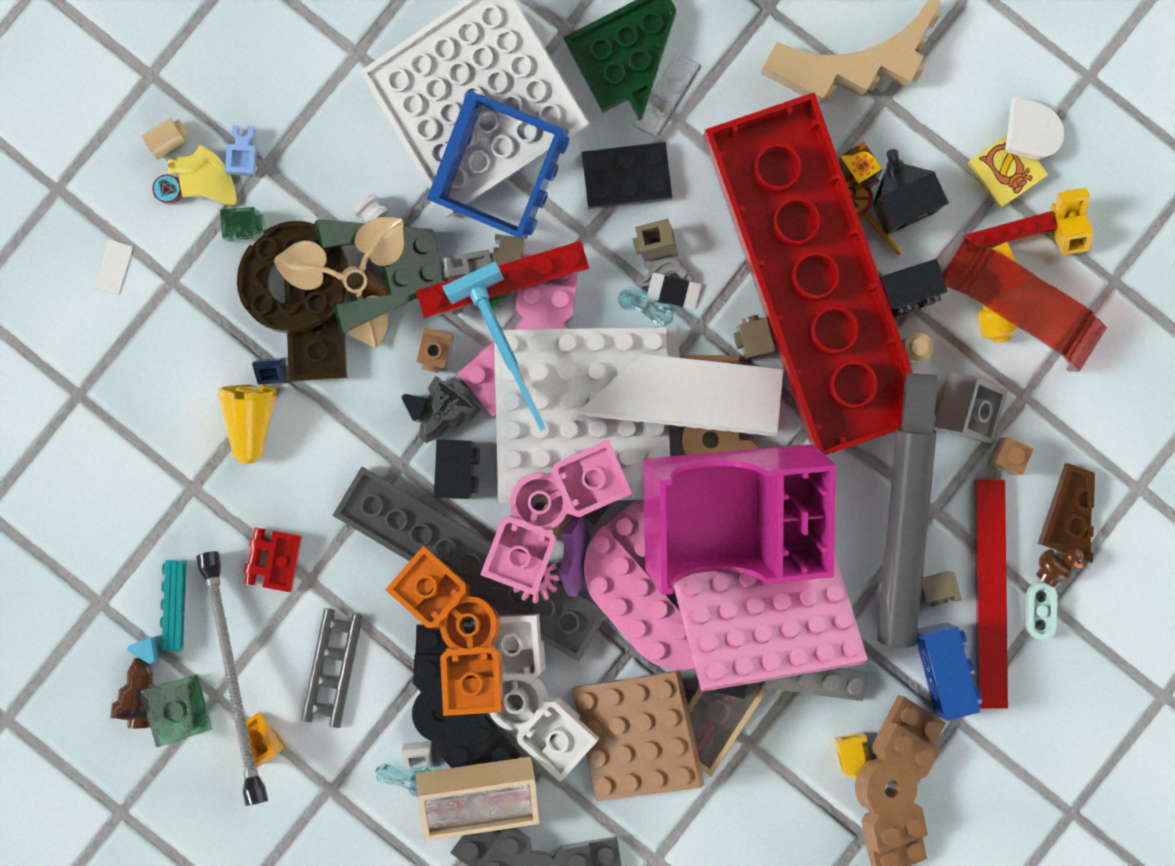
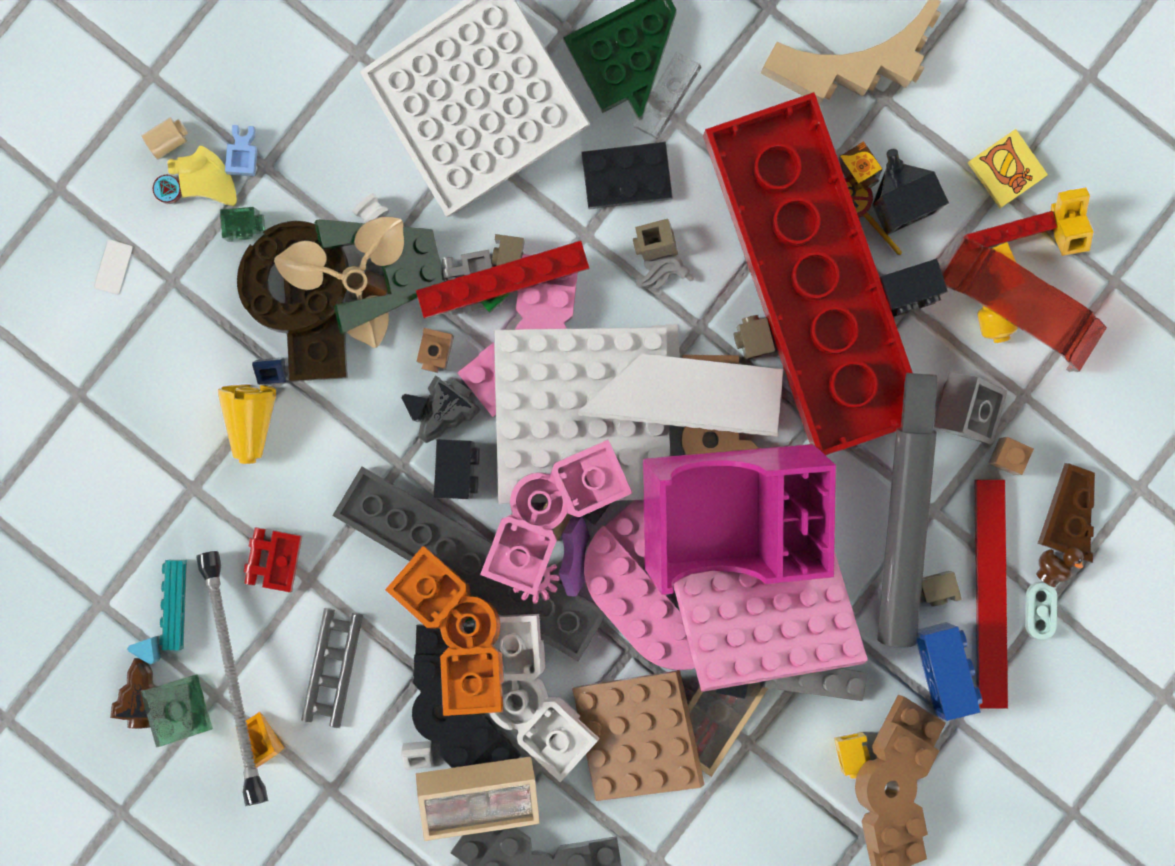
(388, 774): clear light blue piece -> none
(455, 151): blue window -> none
(475, 286): medium azure piece -> none
(659, 313): clear light blue piece -> none
(673, 291): sticker -> none
(918, 347): tan brick -> none
(1033, 130): white tile -> none

